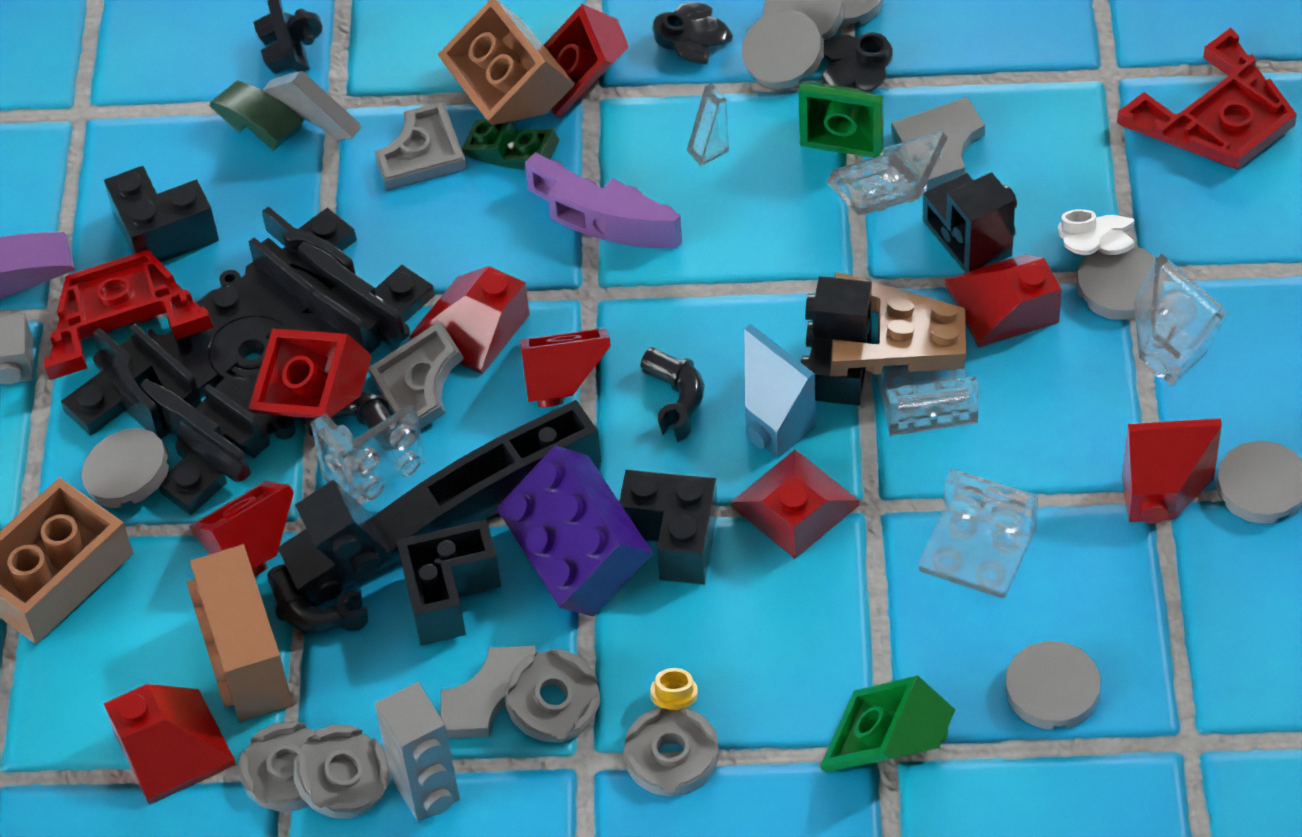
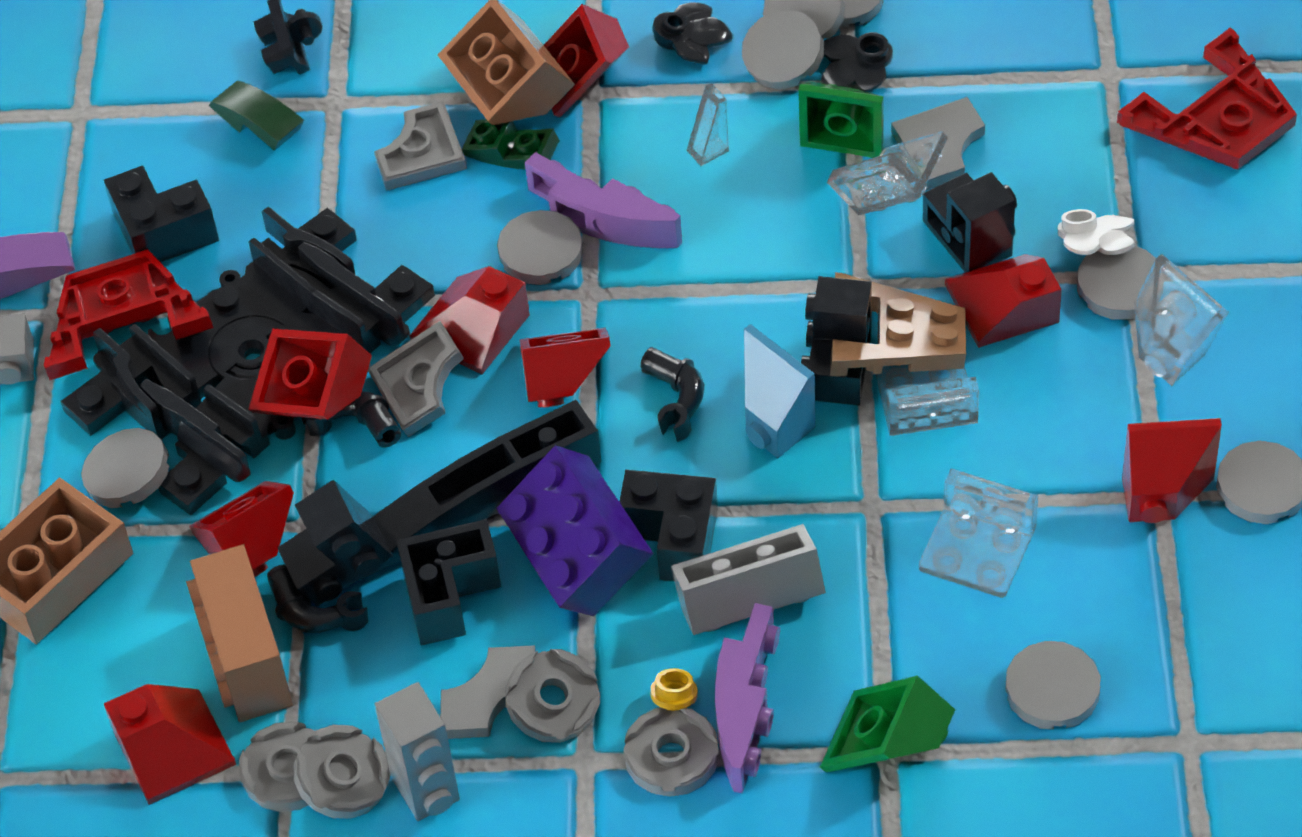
(313, 104): light grey tile -> none
(373, 459): clear bracket -> none
(540, 247): none -> light grey tile
(741, 696): none -> medium lavender slope
(762, 571): none -> light grey brick
(795, 503): red slope -> none

